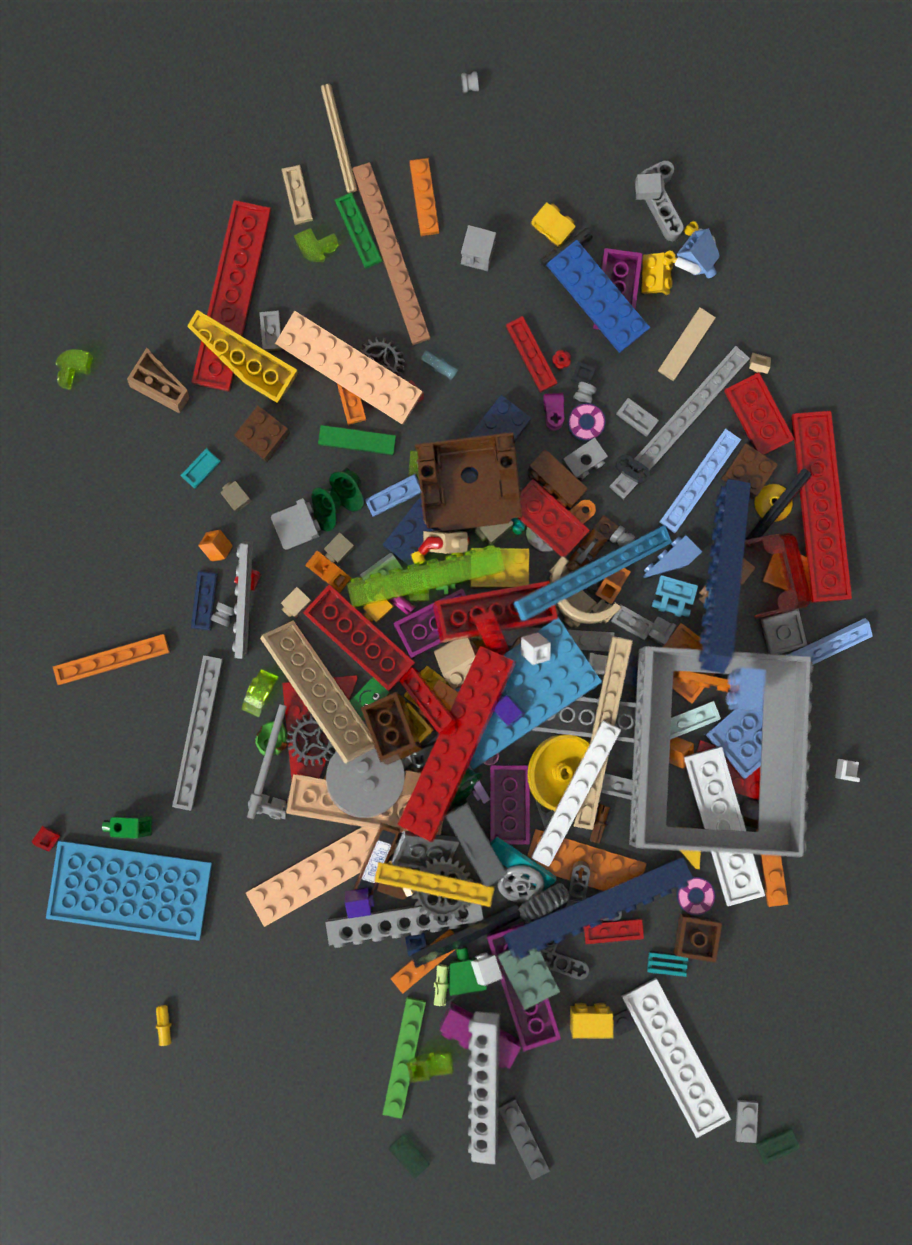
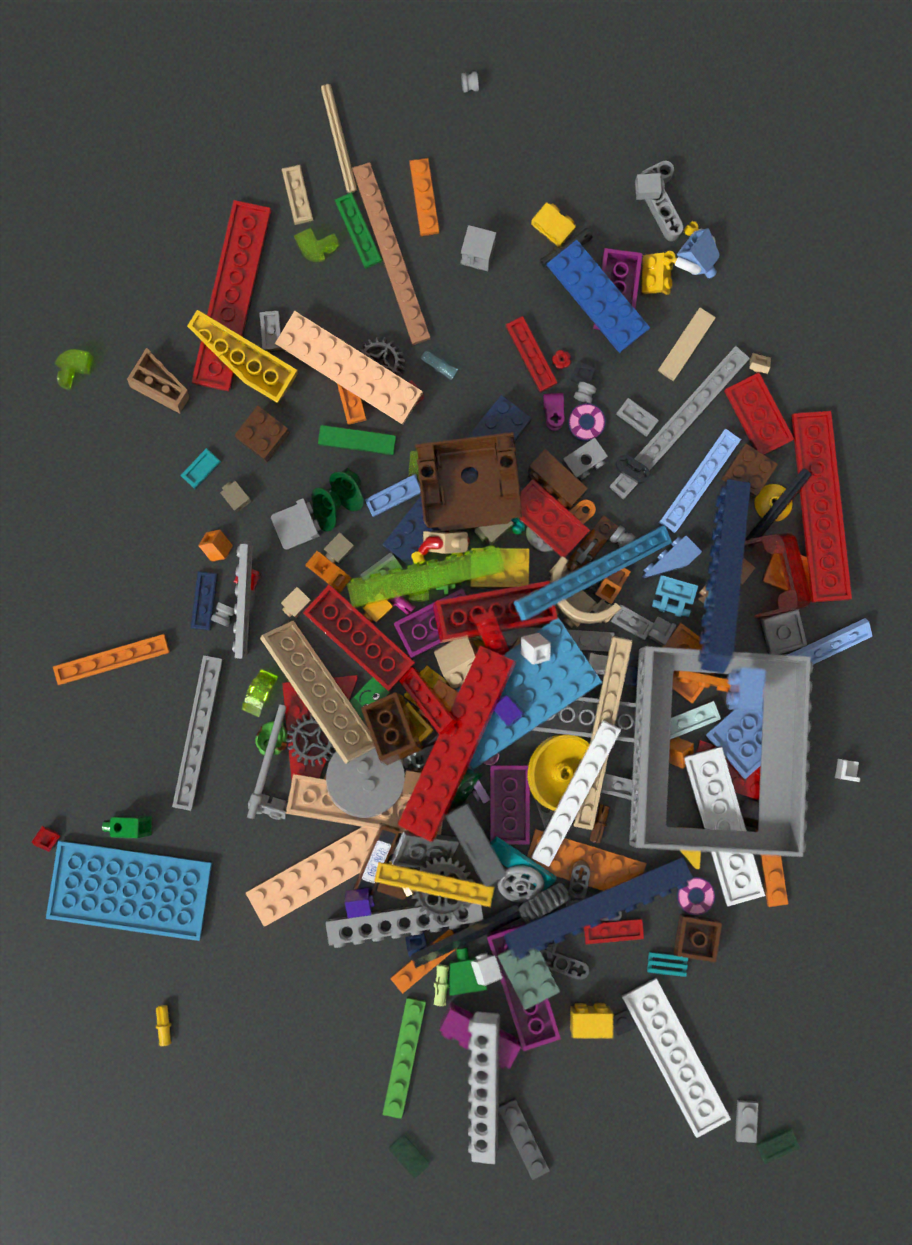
(429, 1065): clear neon green brick -> none

